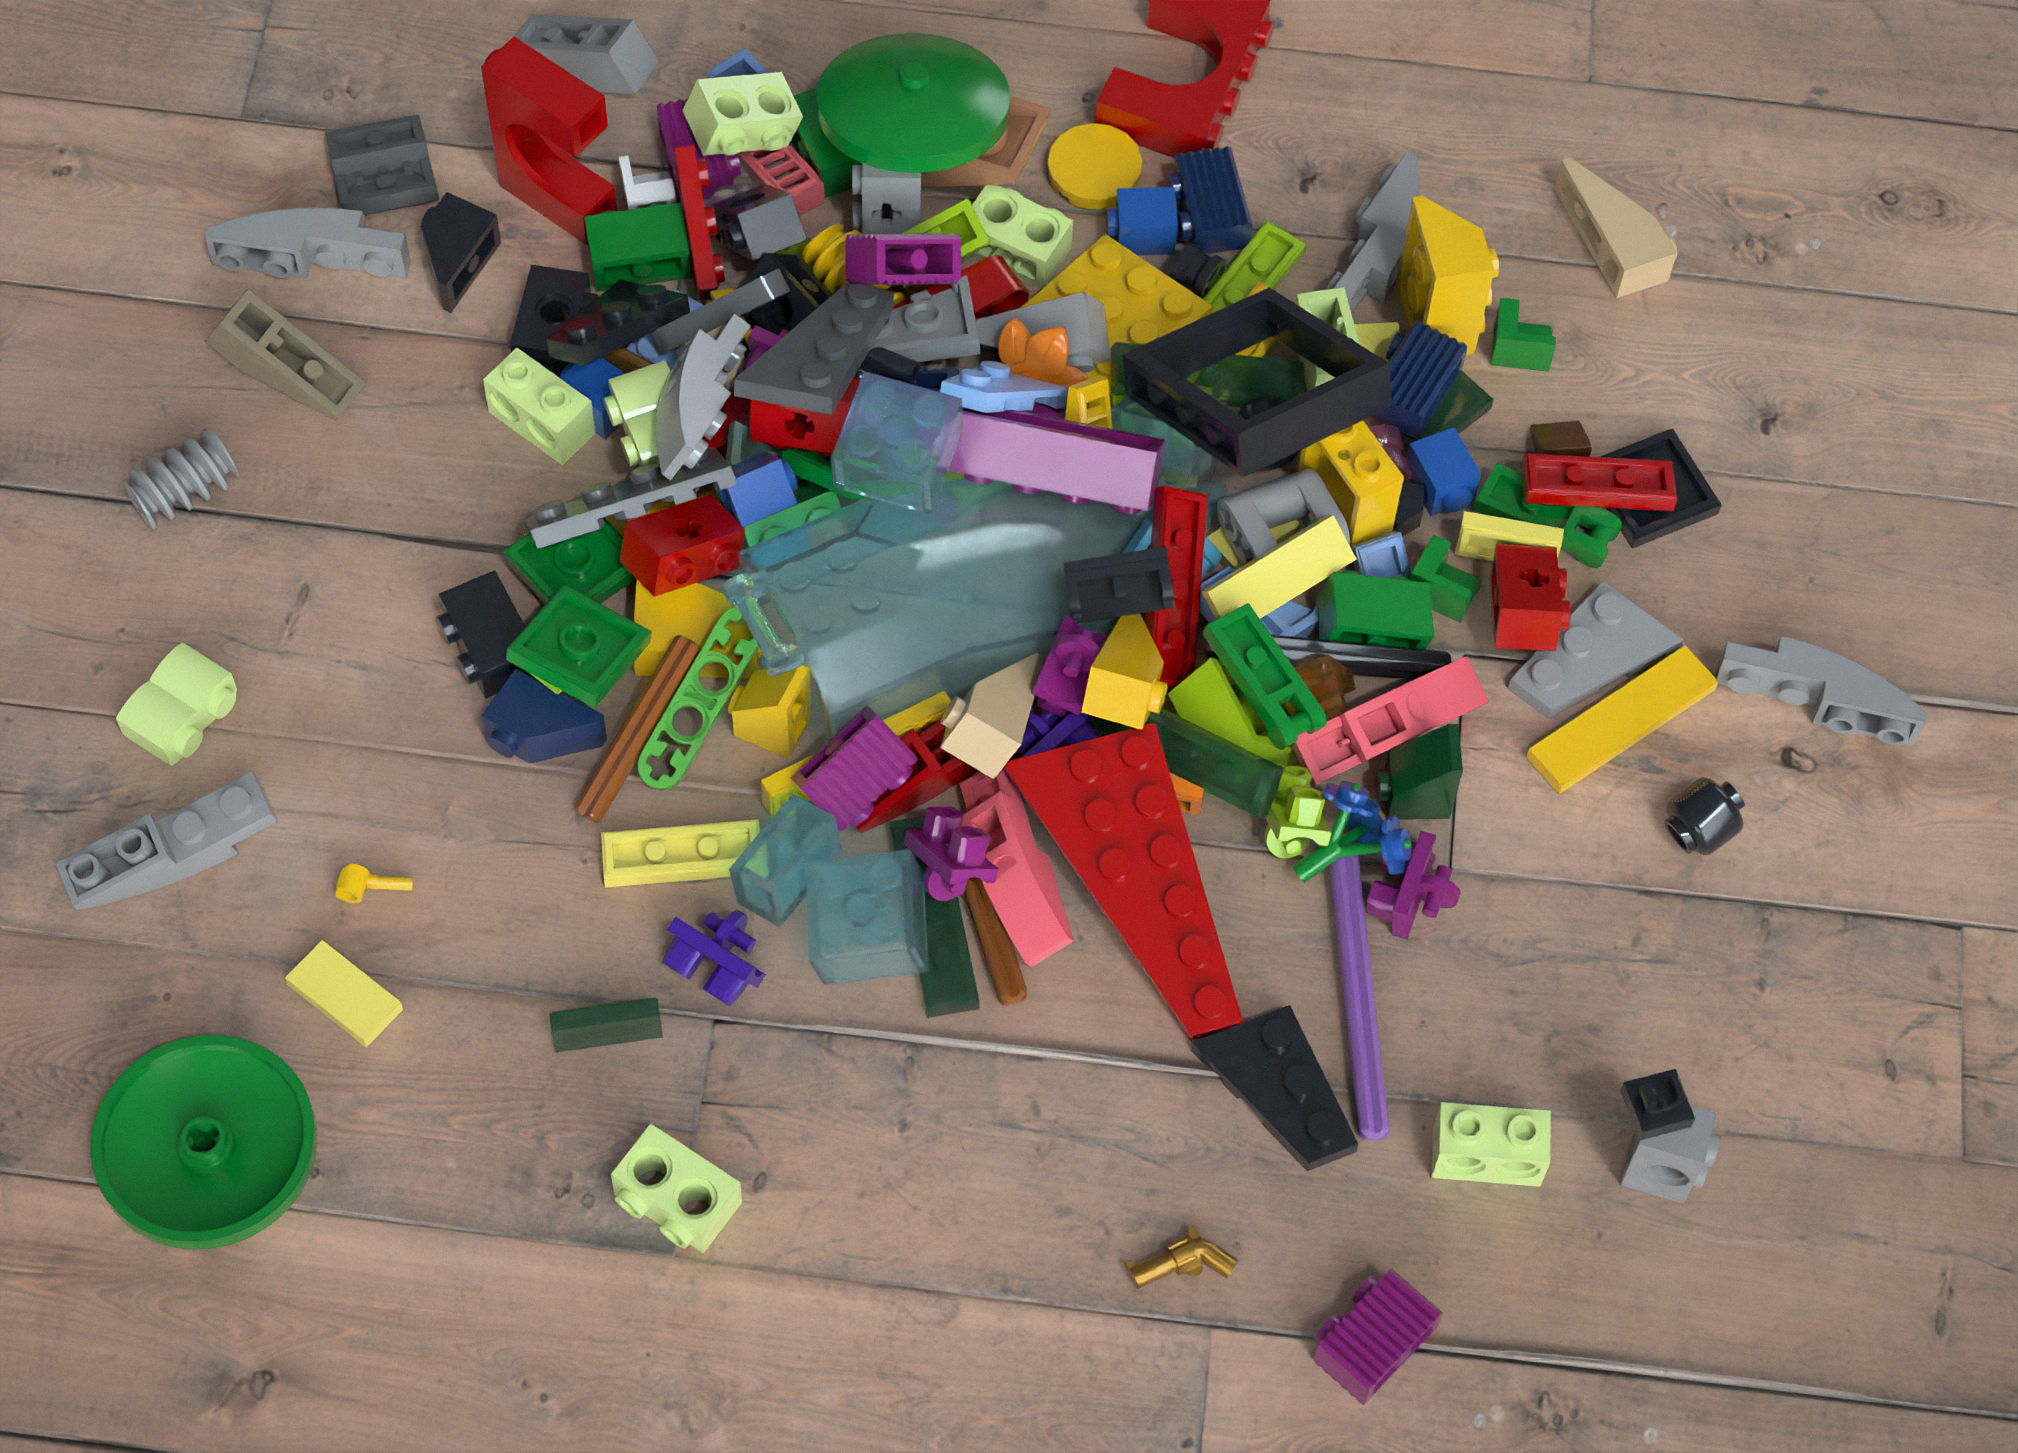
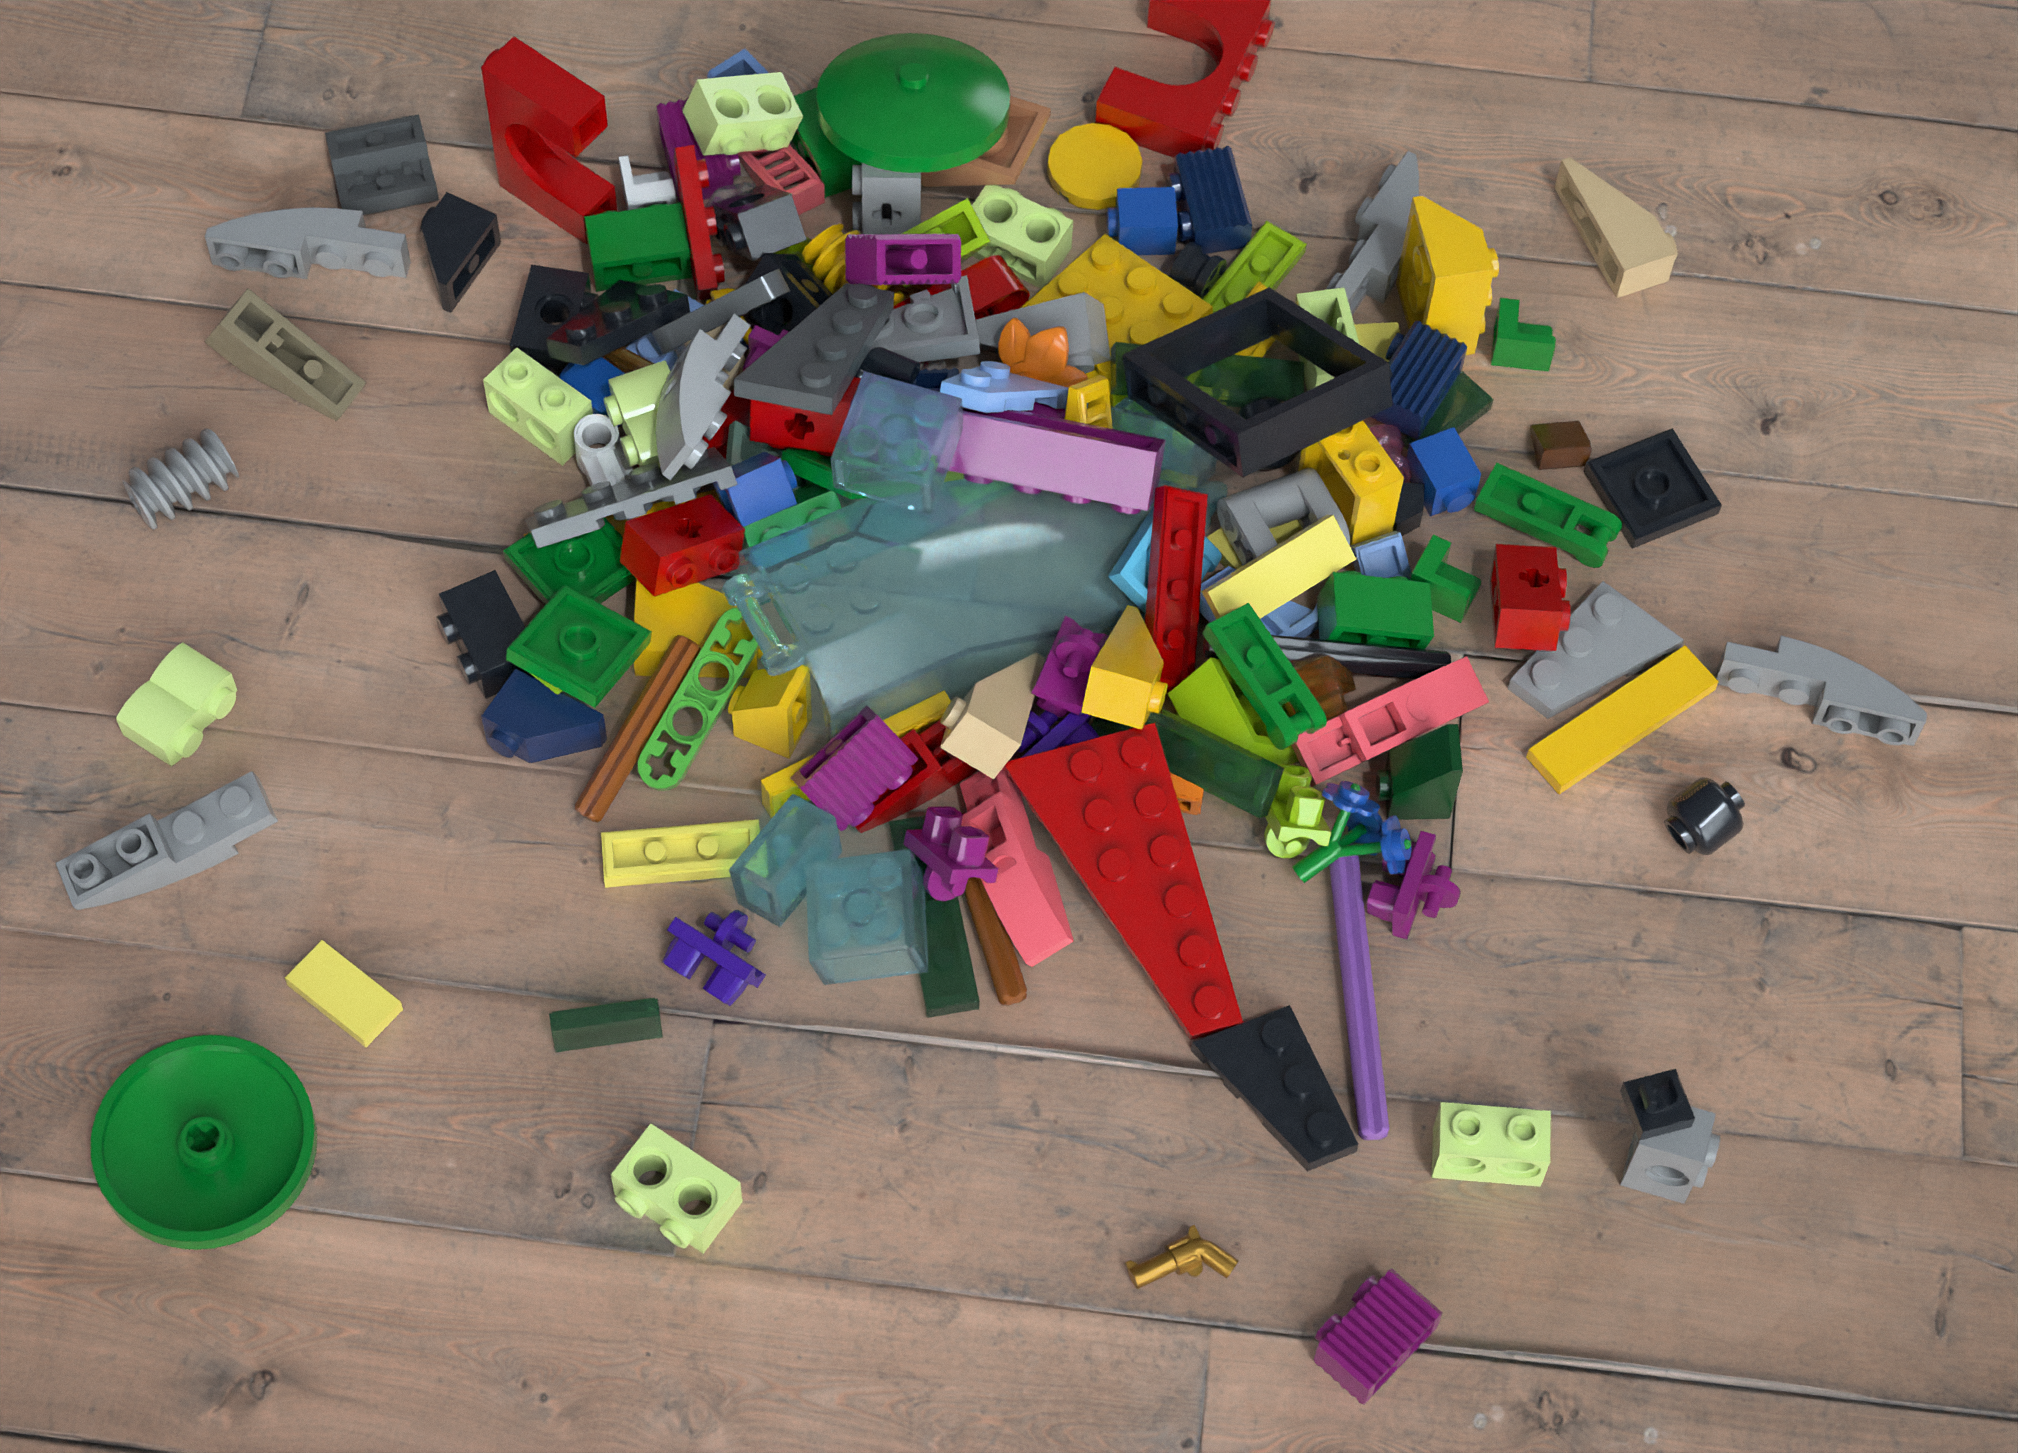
(355, 879): yellow hand -> none
(598, 51): light grey slope -> none
(605, 462): none -> white piece
(1119, 585): black hinge -> none
(1482, 532): light yellow tile -> none
(1598, 482): red tile -> none

